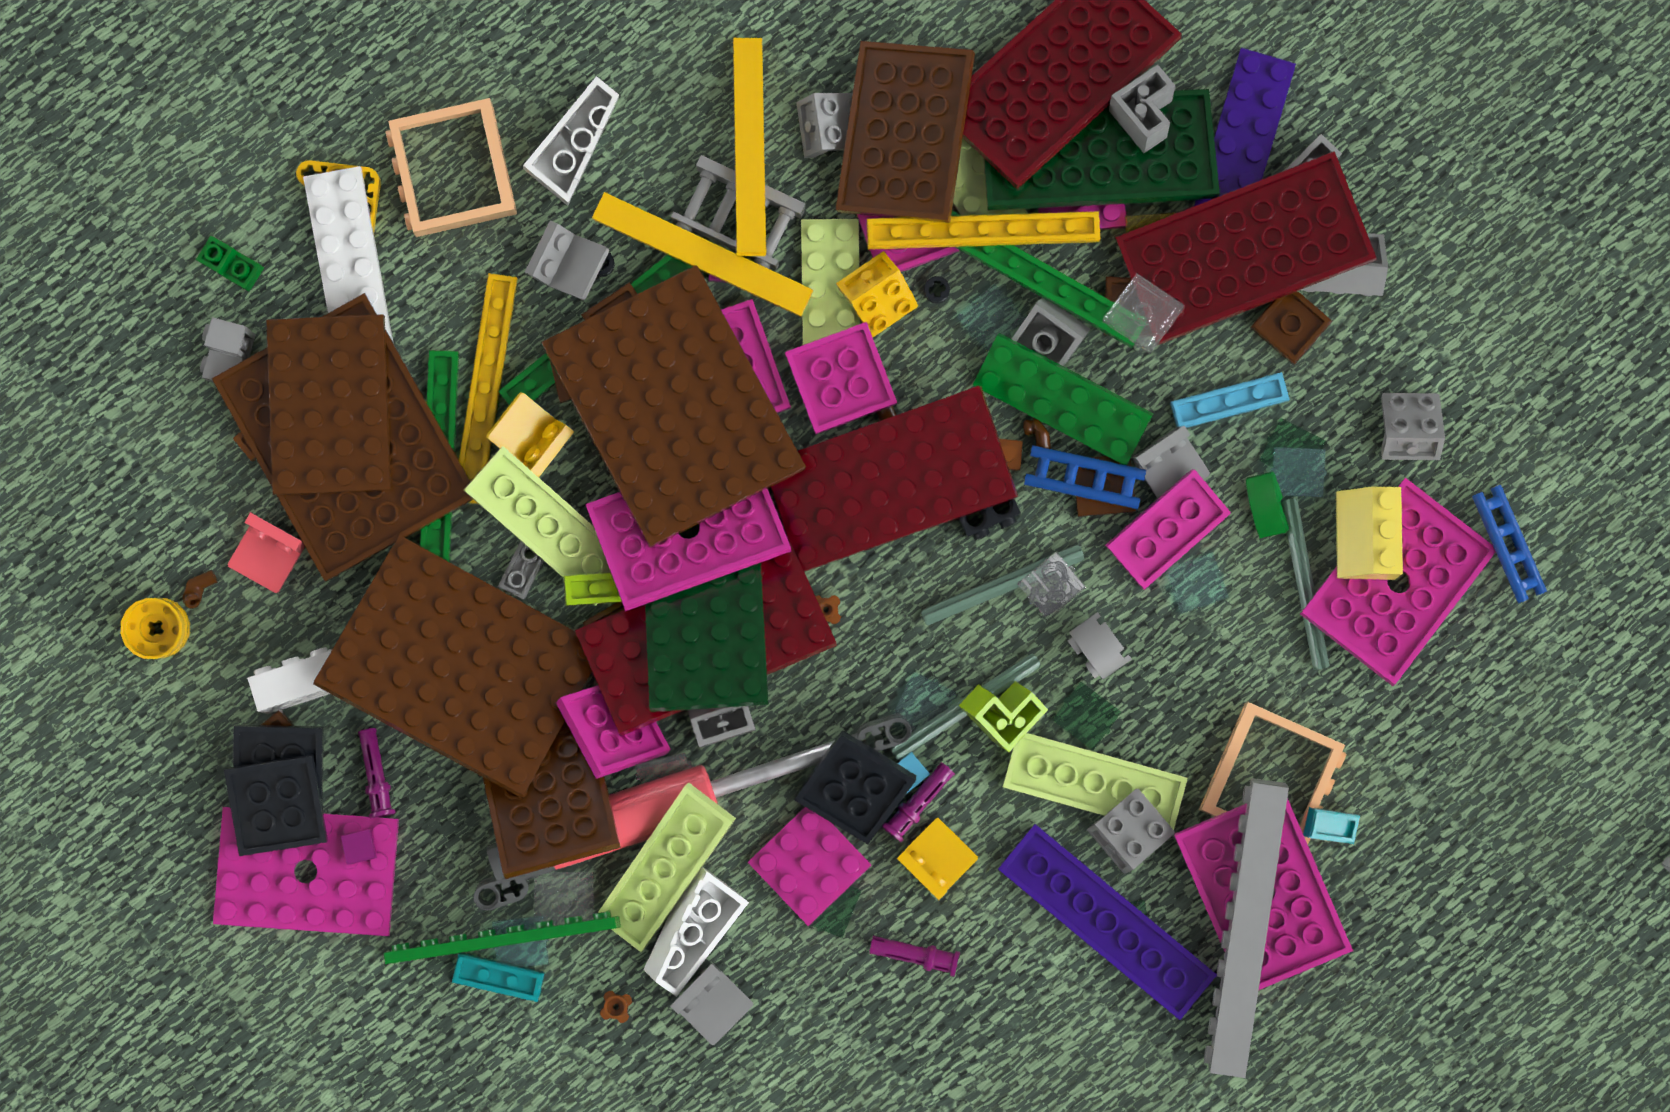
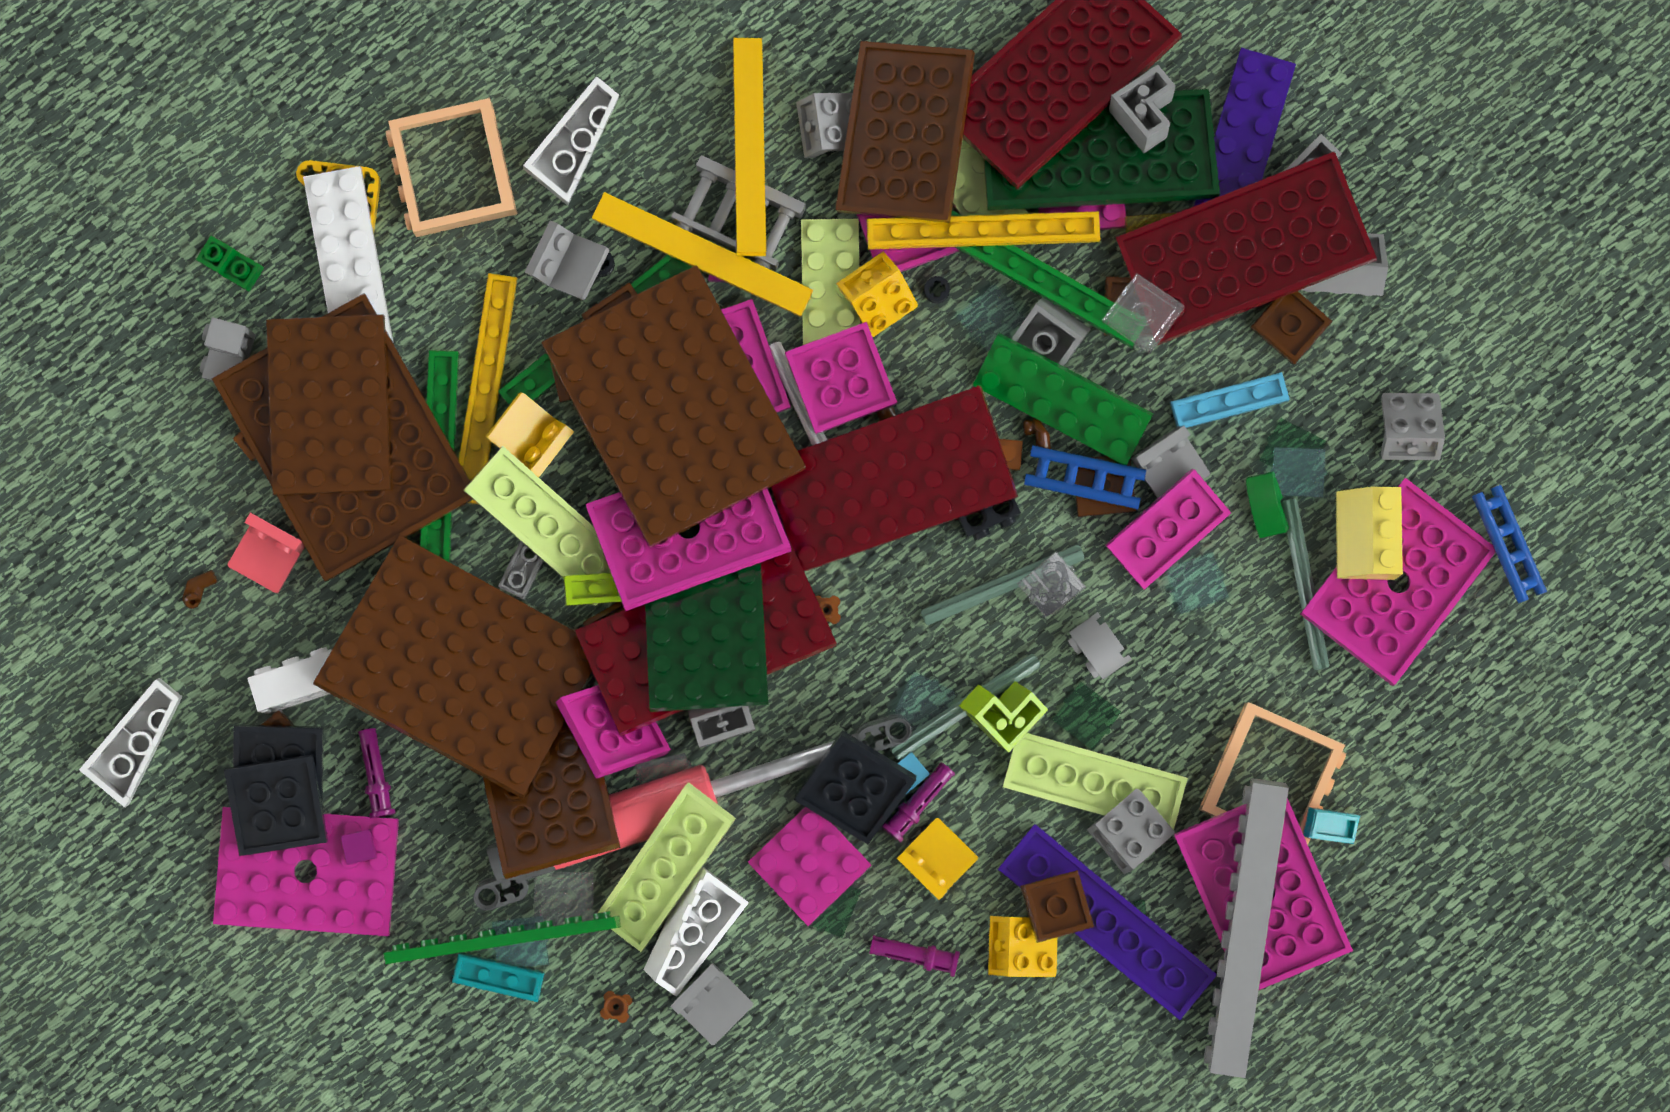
(128, 749): none -> white wedge
(139, 633): yellow wheel -> none
(792, 390): none -> white axle
(1015, 950): none -> yellow bracket
(1057, 906): none -> reddish brown plate

